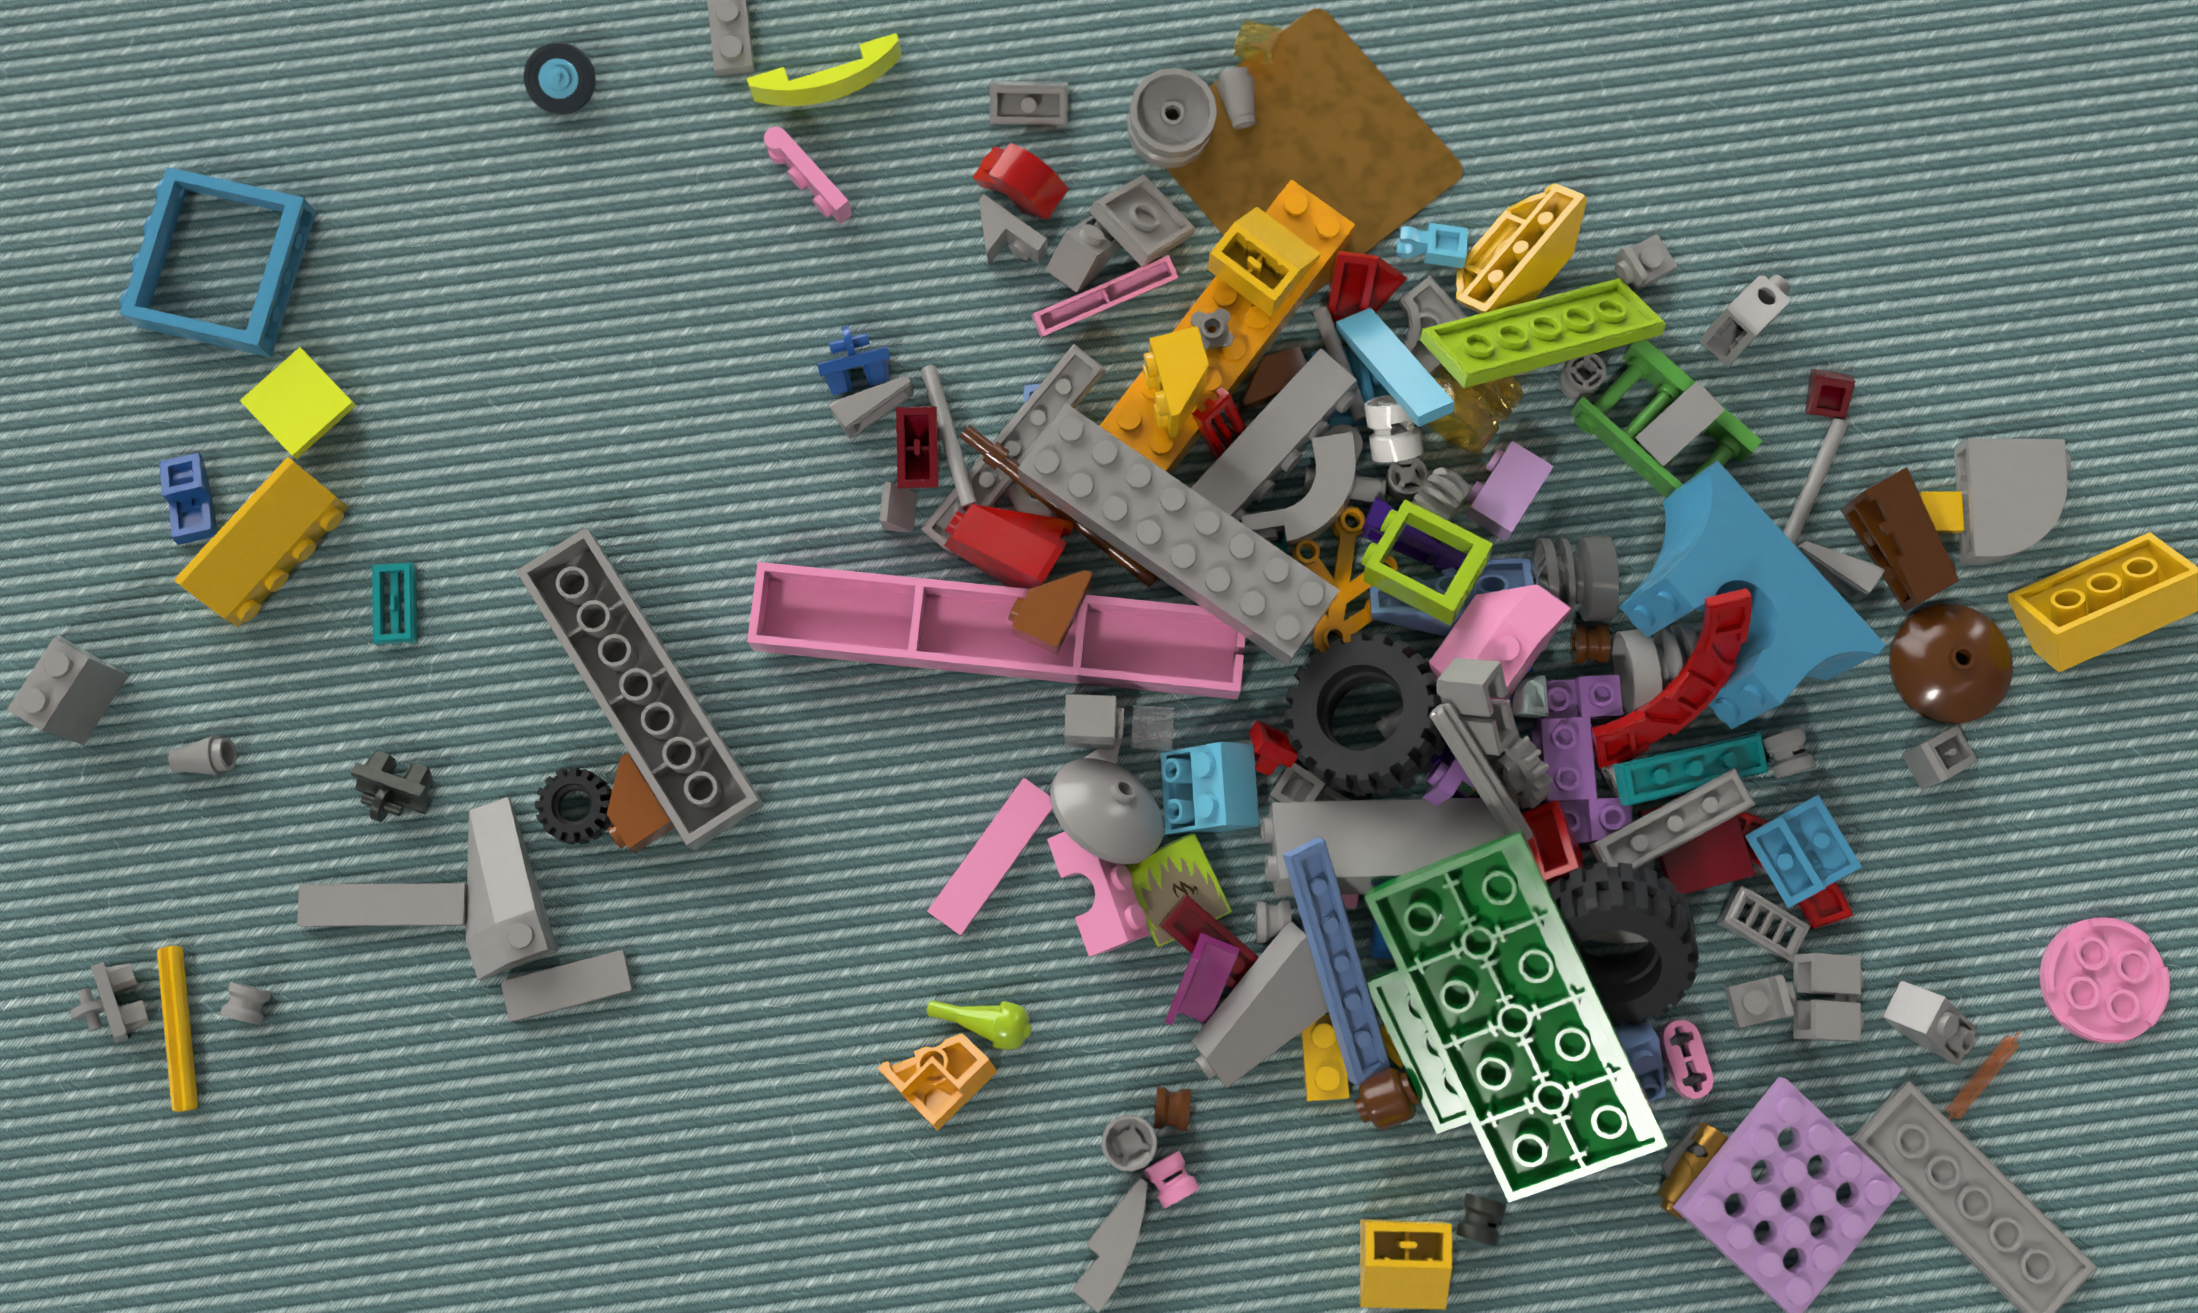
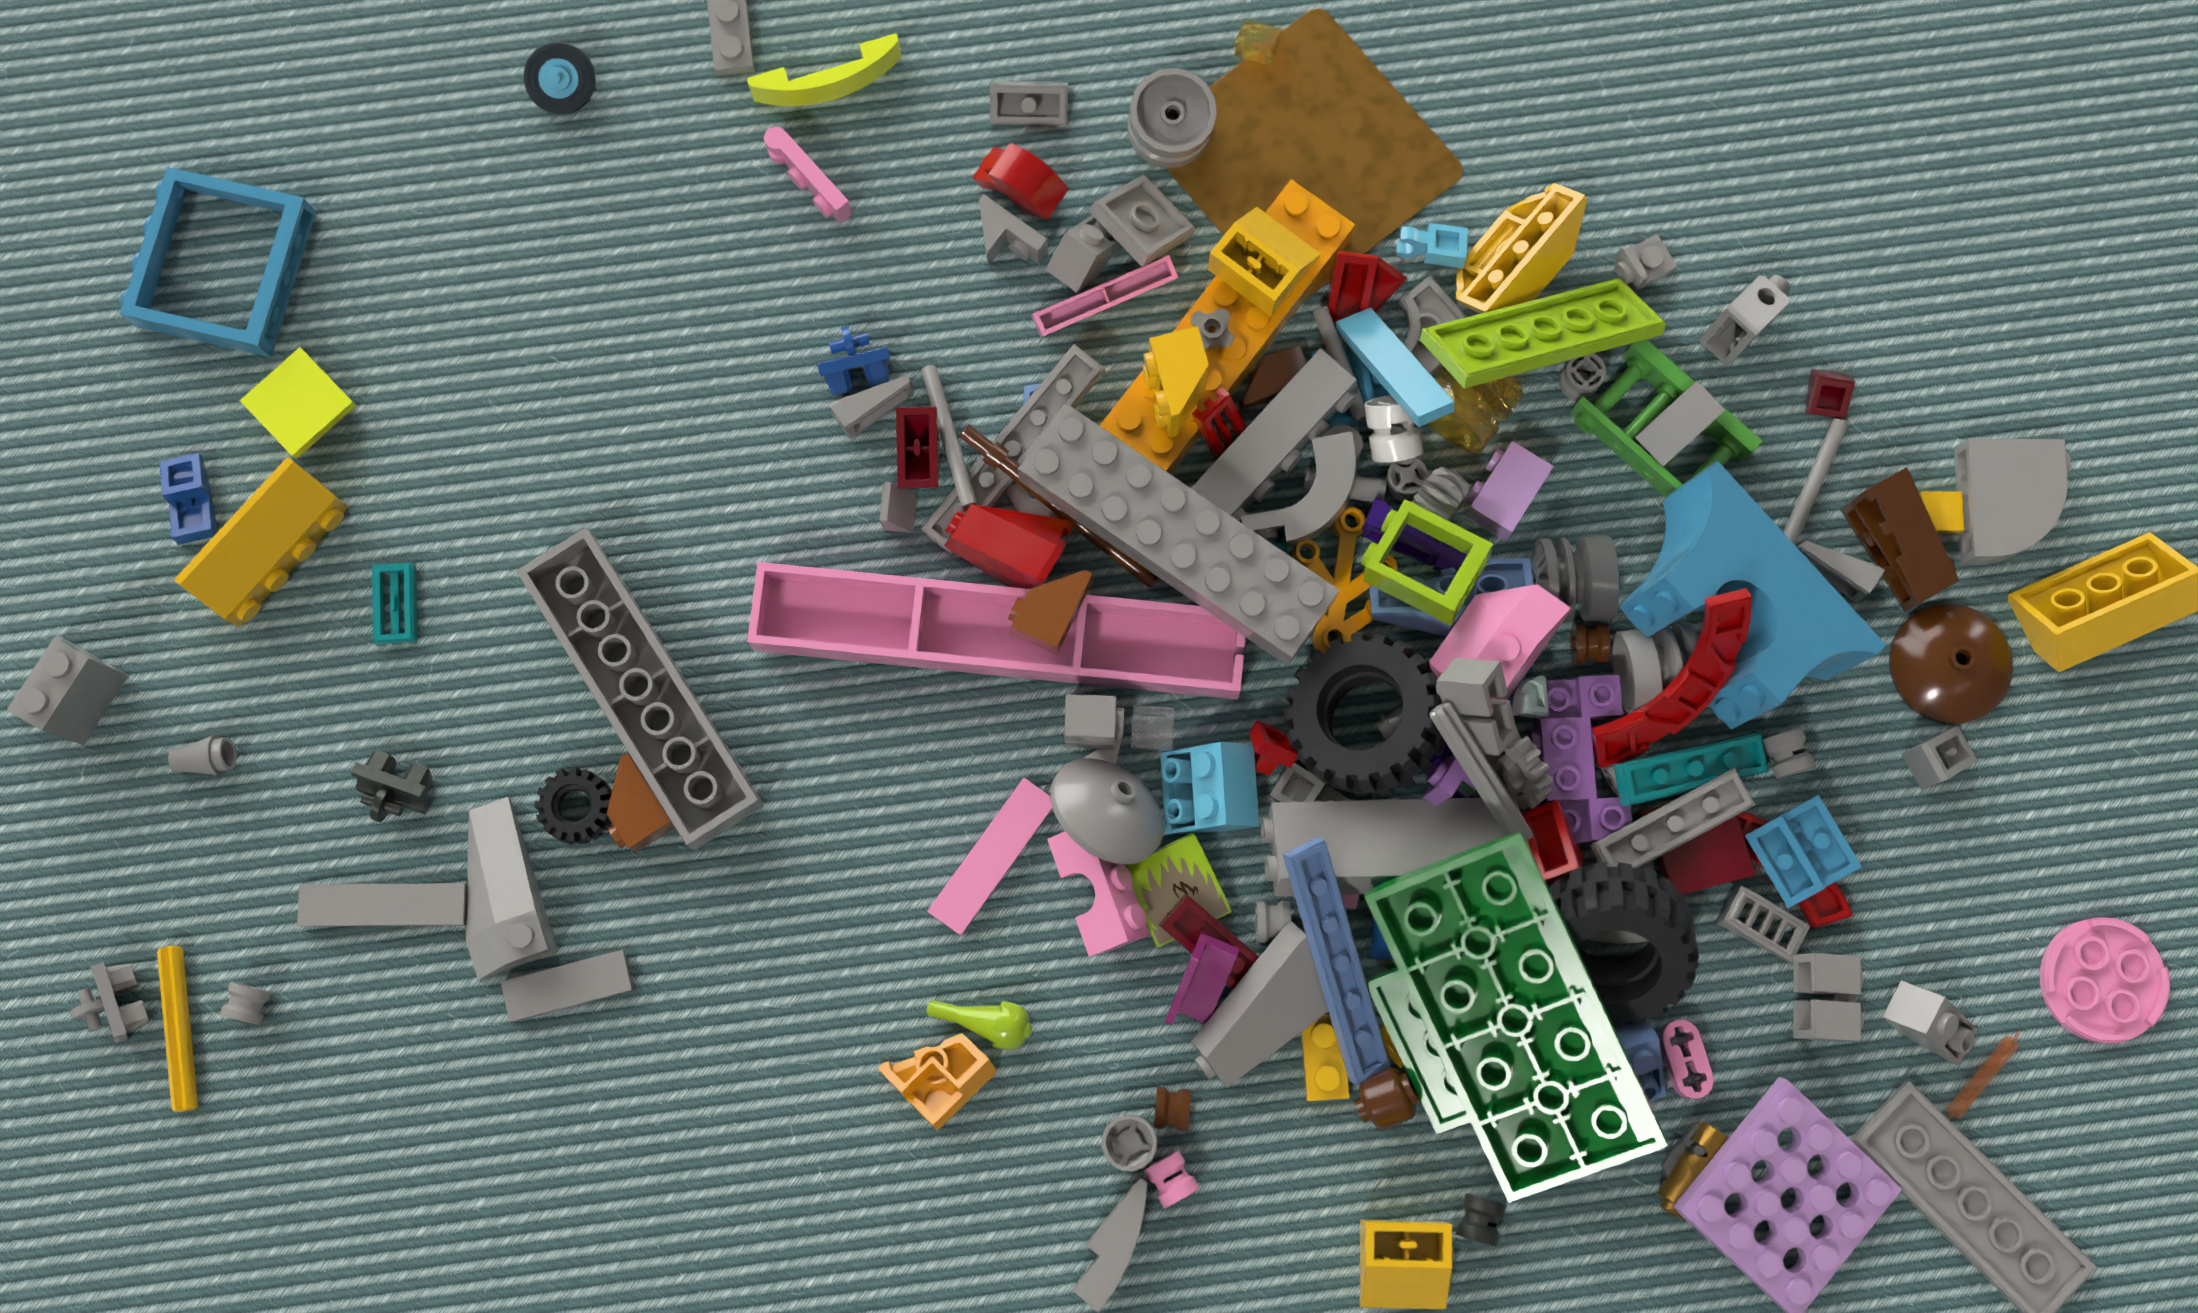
(1238, 96): light grey cone -> none
(1760, 1001): light grey bracket -> none

